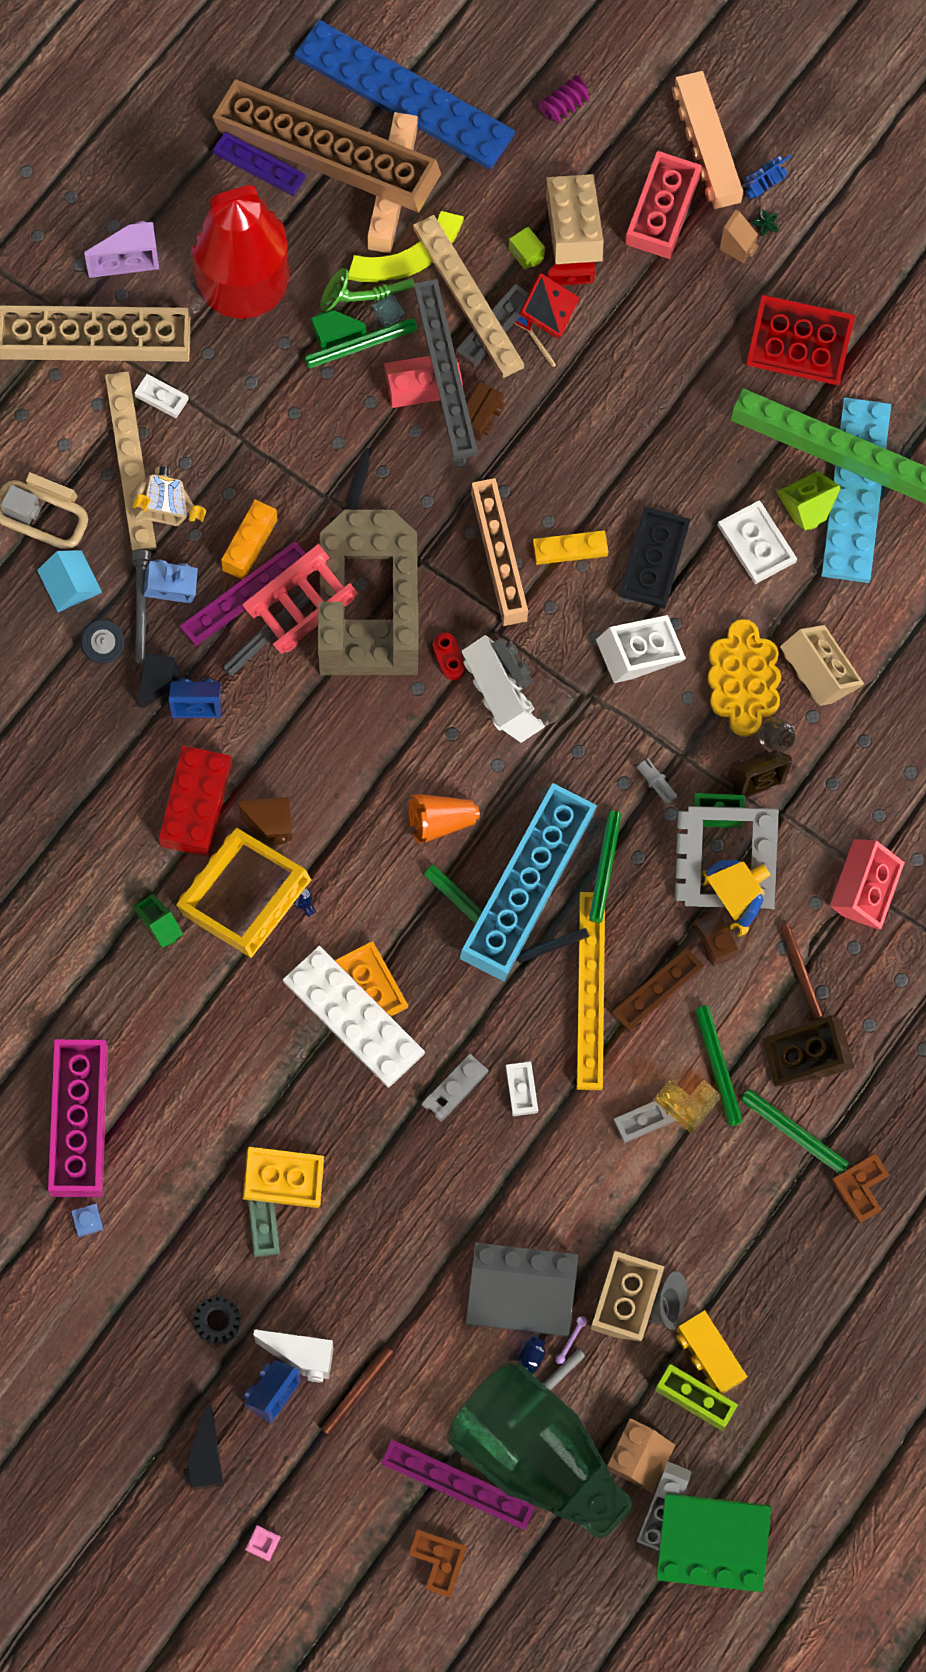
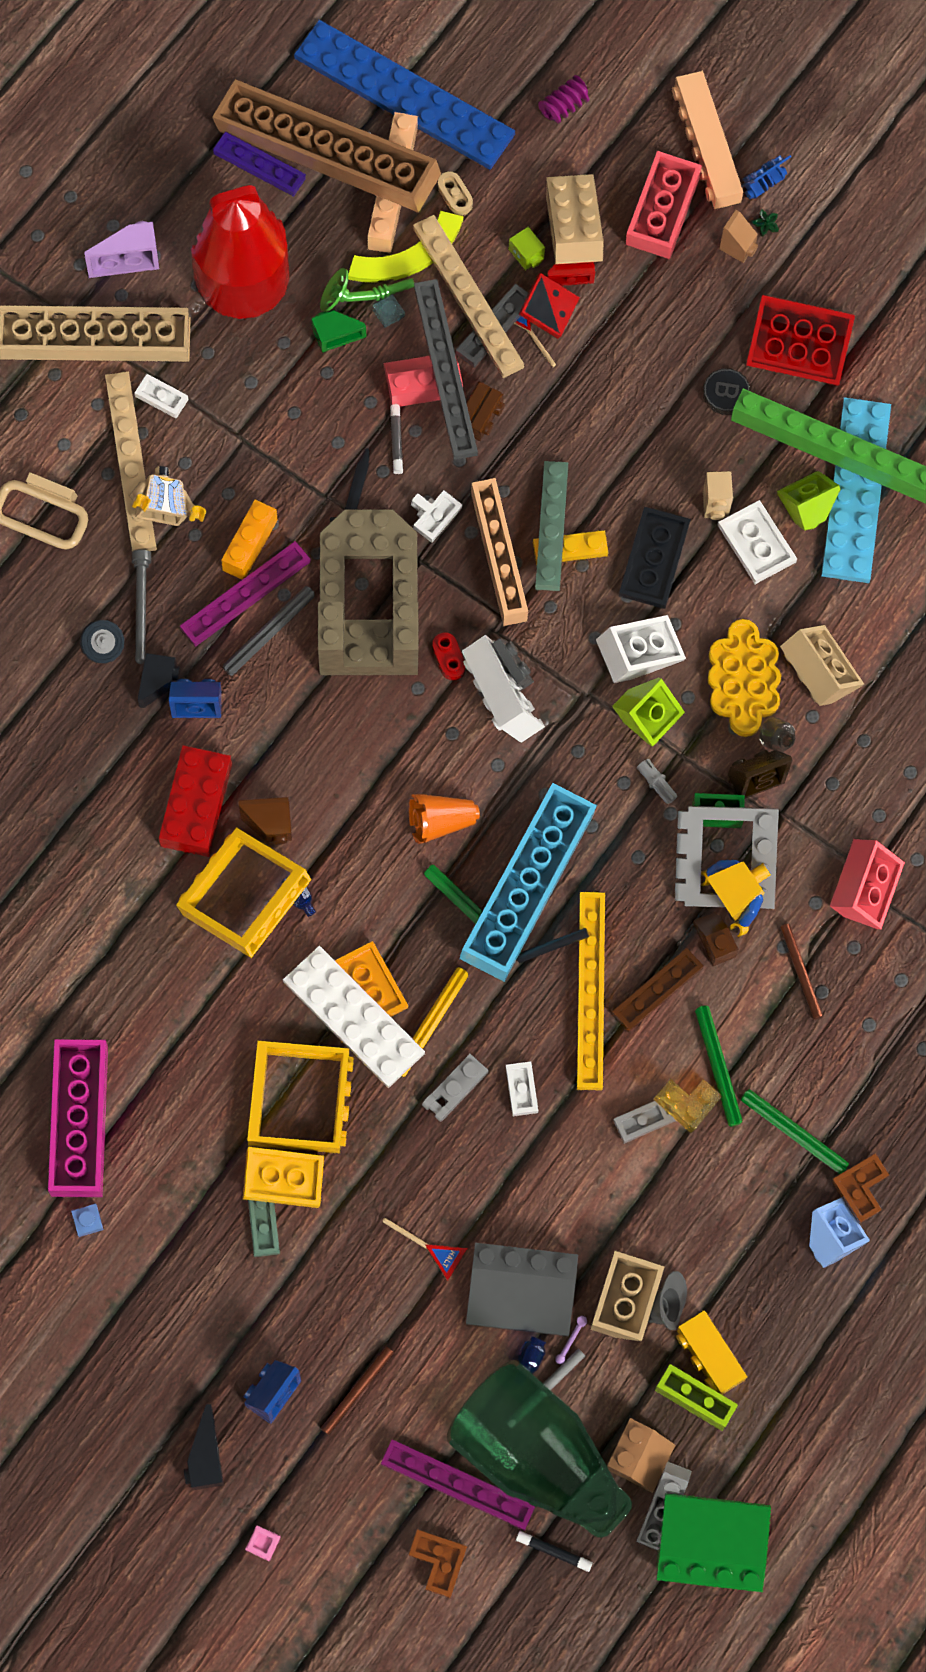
(20, 505): light grey brick -> none
(68, 579): medium azure slope -> none
(158, 920): green slope -> none
(170, 581): medium blue brick -> none
(217, 1304): black tyre -> none
(278, 589): coral fence -> none
(301, 1051): none -> yellow window
(306, 1354): white slope -> none
(360, 343): green axle -> none
(396, 439): none -> flat silver bar
(434, 514): none -> white hinge
(440, 1008): none -> yellow axle
(444, 1256): none -> piece
(455, 195): none -> tan plate
(551, 526): none -> sand green plate
(554, 1551): none -> black bar
(605, 866): green axle -> none
(649, 710): none -> lime slope
(717, 495): none -> tan brick
(723, 390): none -> black tile
(808, 1051): dark brown slope -> none
(835, 1233): none -> light blue slope

